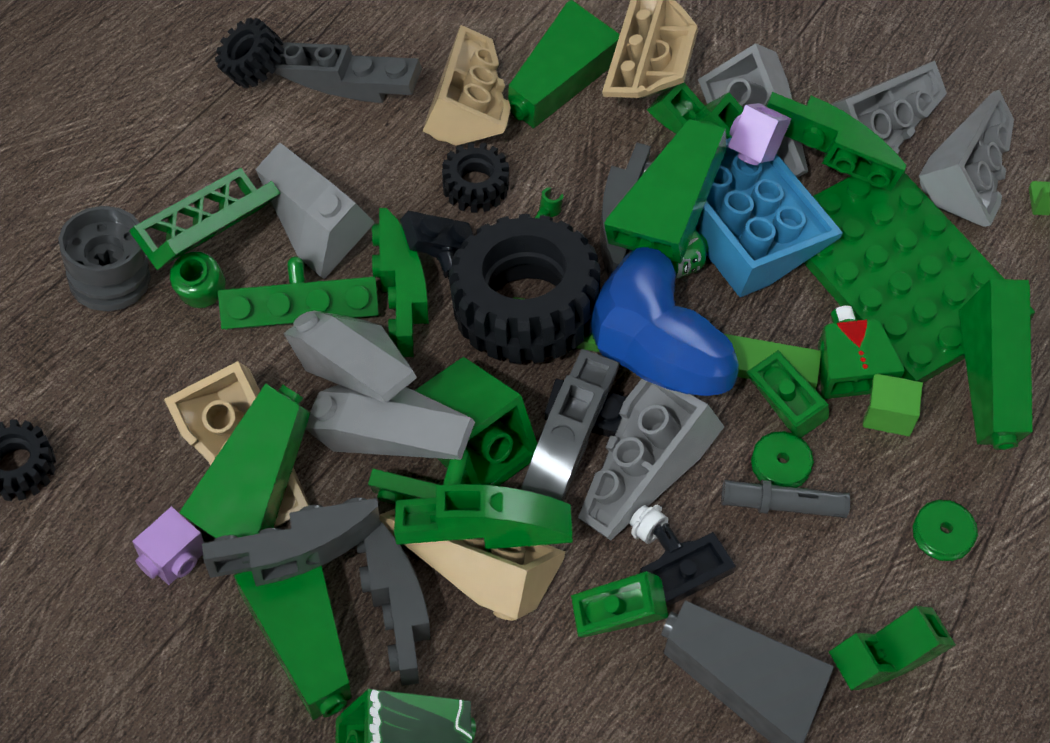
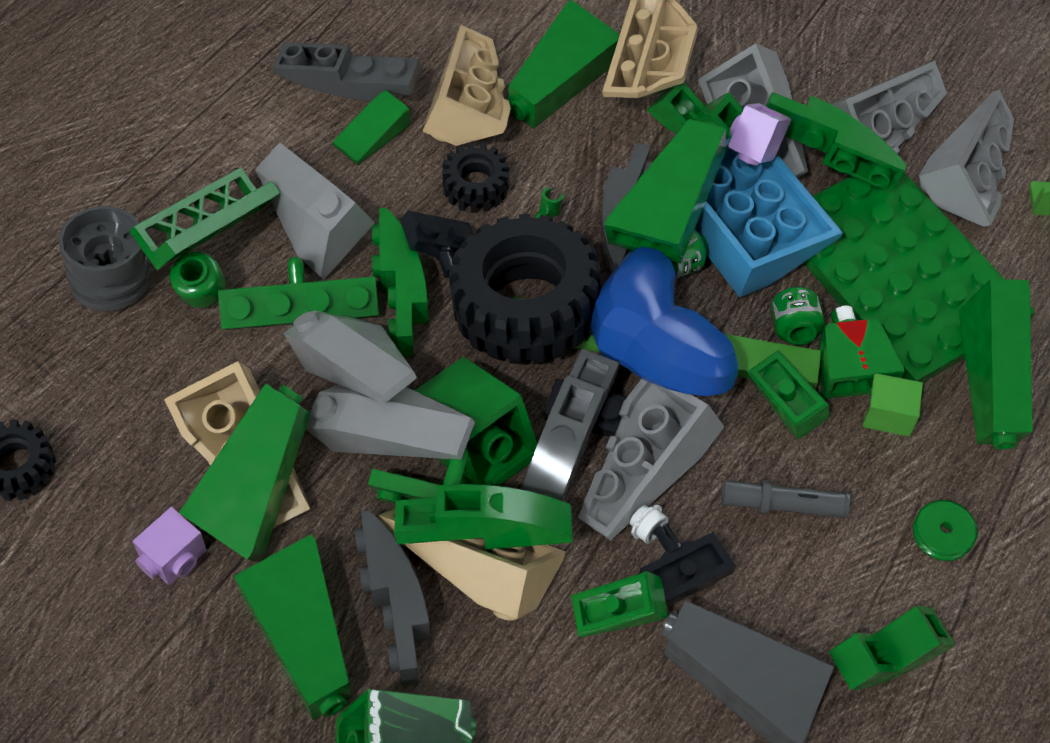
(249, 52): black tyre -> none
(314, 539): dark grey slope -> none
(373, 127): none -> green slope
(784, 446): green piece -> none
(797, 315): none -> green head

